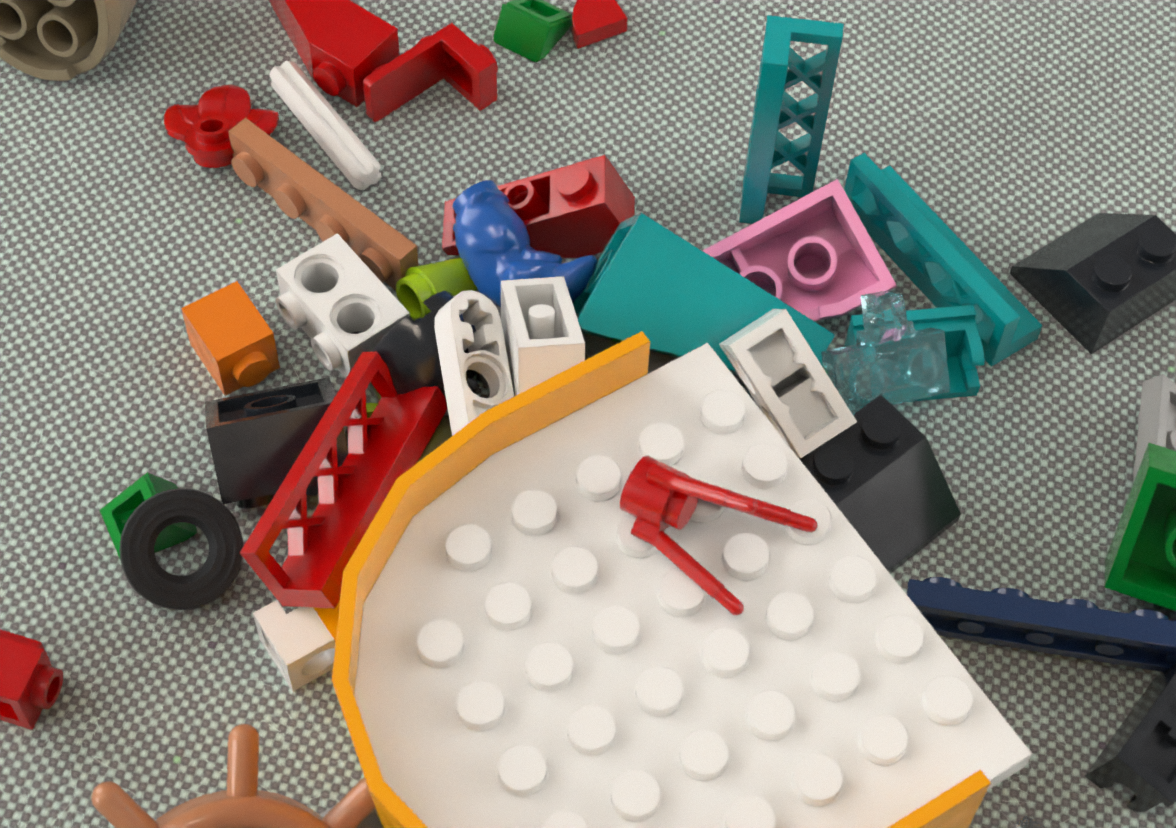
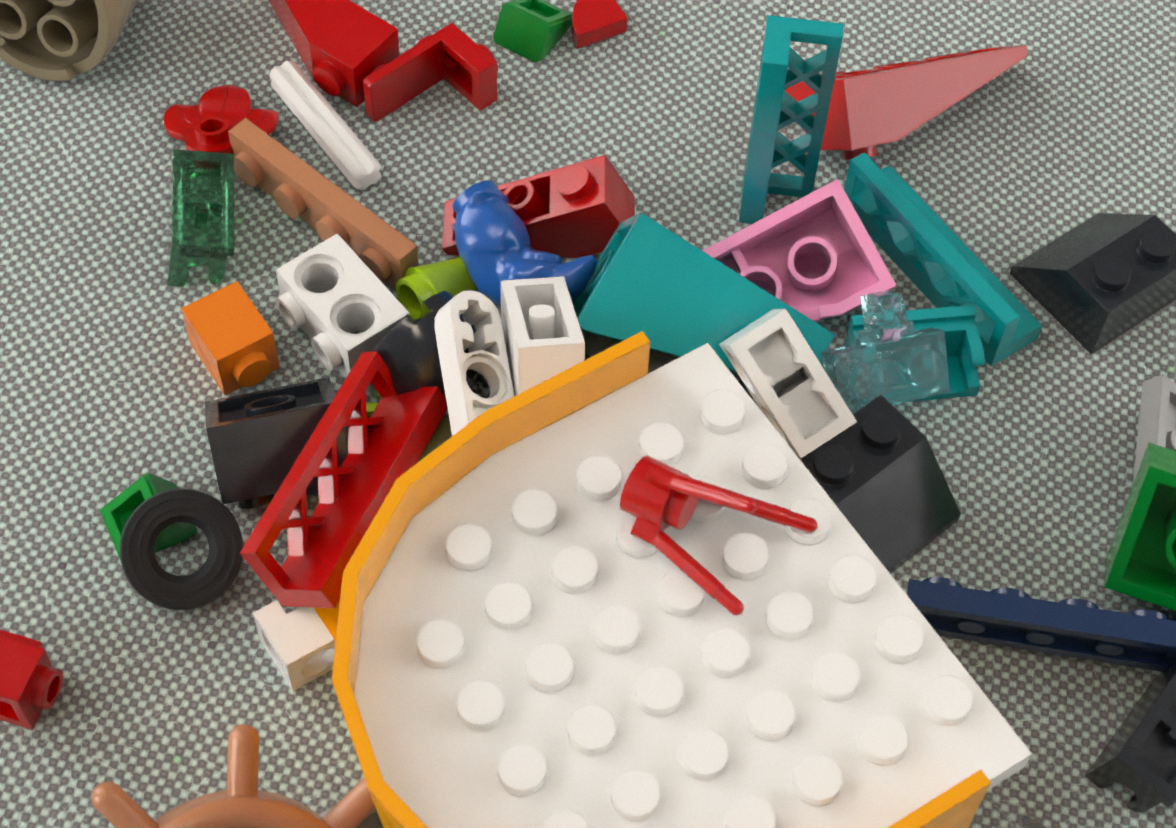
(200, 214): none -> clear green hinge
(900, 97): none -> wedge

